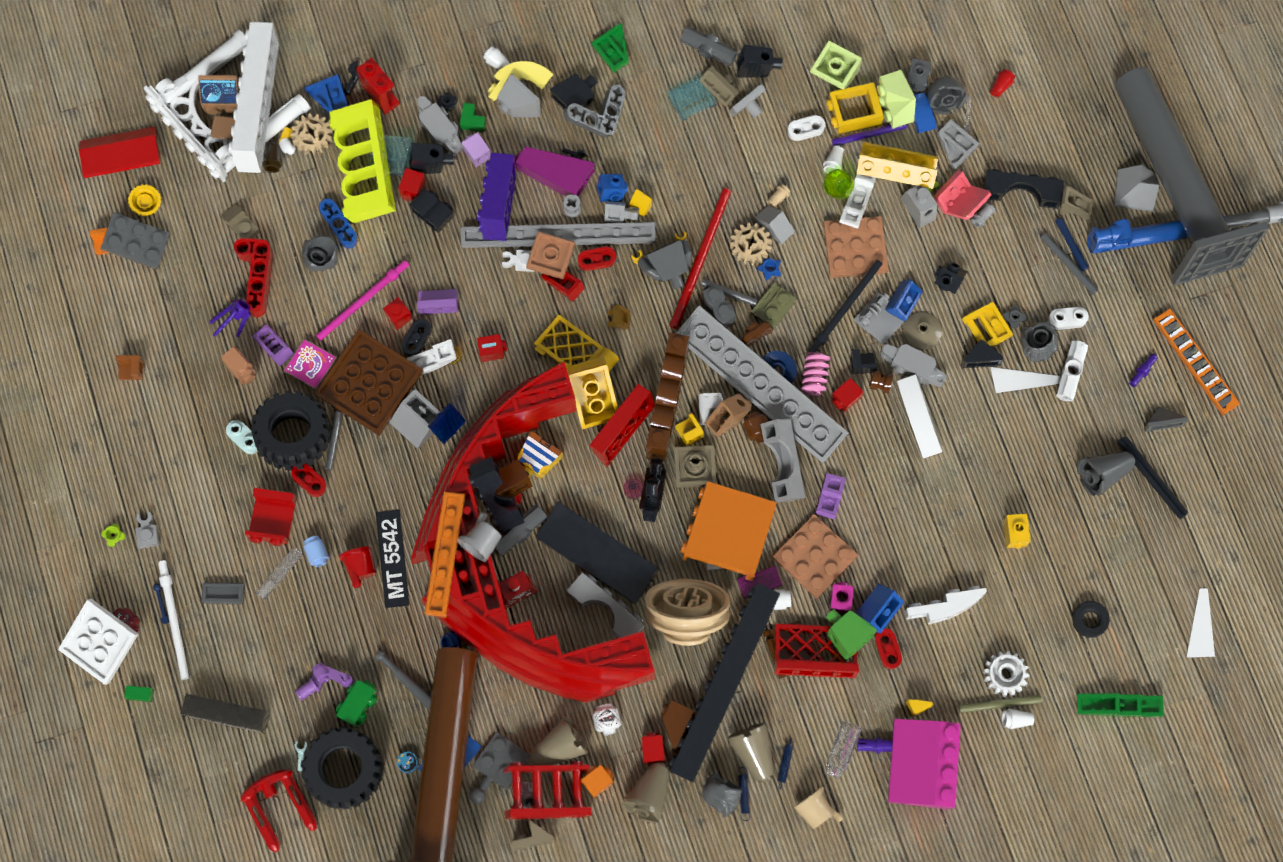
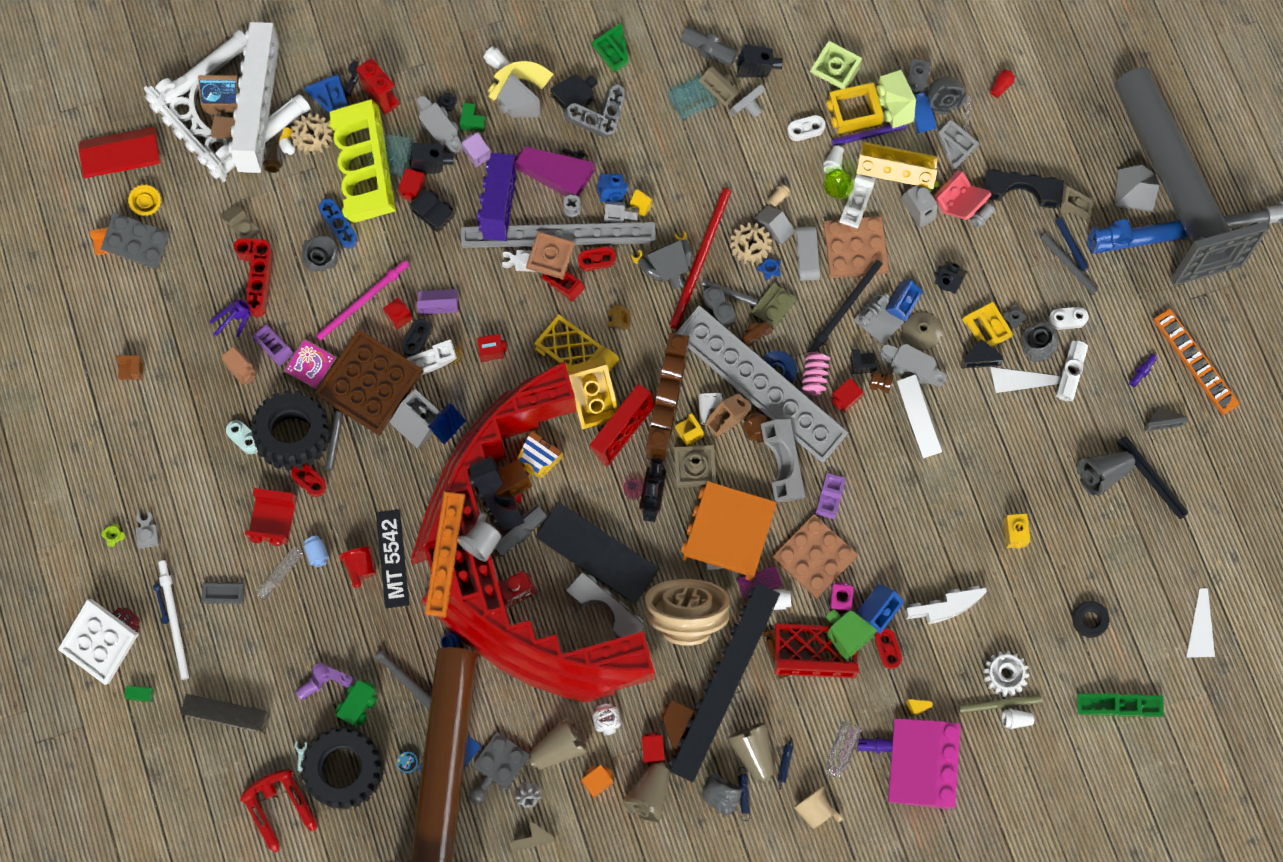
(538, 811): red fence -> none
(807, 253): none -> light grey beam

